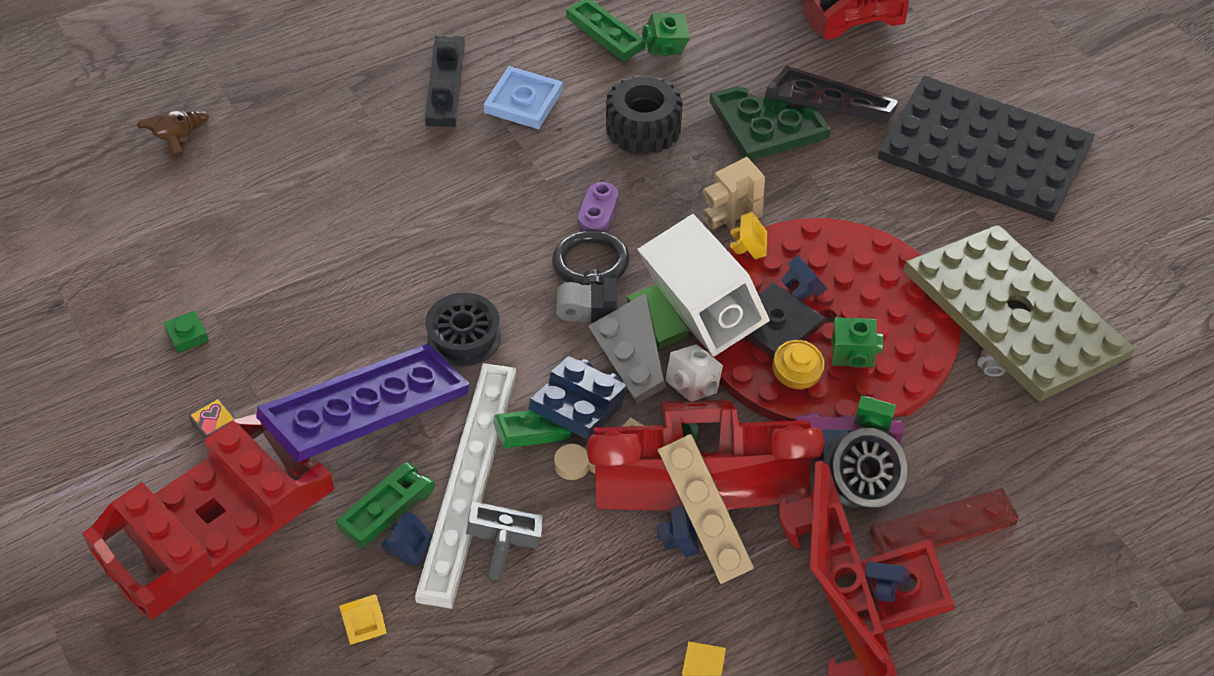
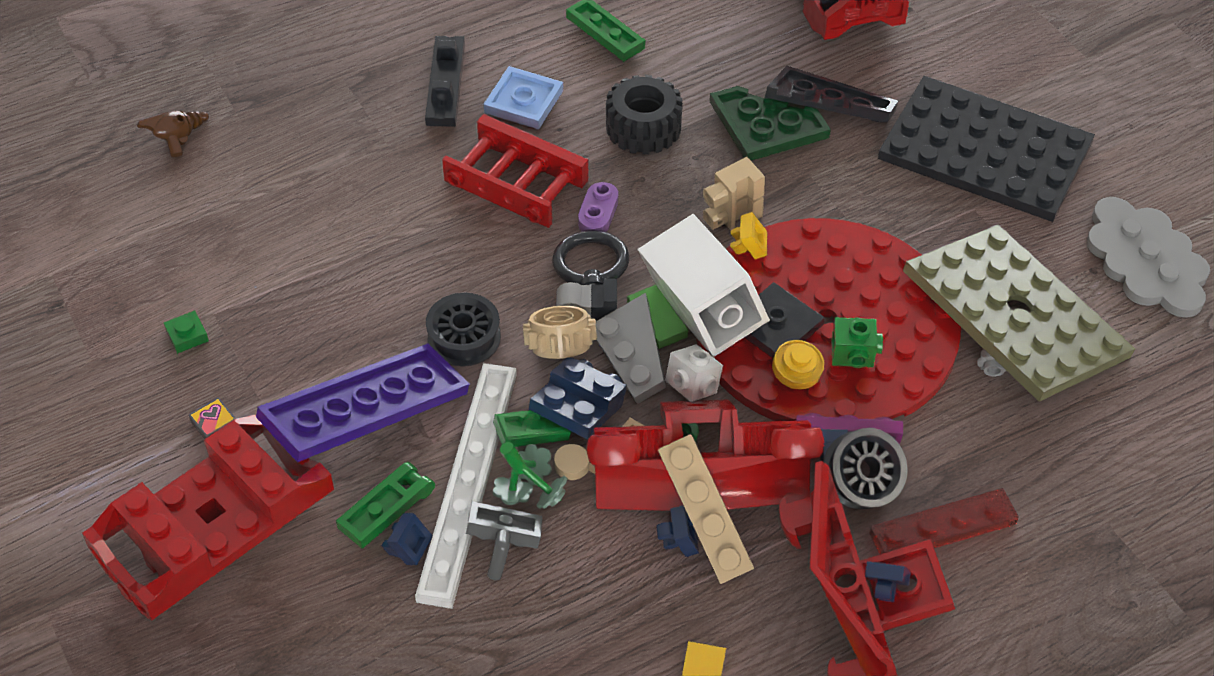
(362, 619): yellow tile -> none
(519, 146): none -> red fence
(528, 465): none -> sand green plant
(559, 332): none -> tan gear
(666, 33): green brick -> none
(807, 279): dark blue tile -> none
(874, 414): green plate -> none
(1148, 257): none -> light grey plate

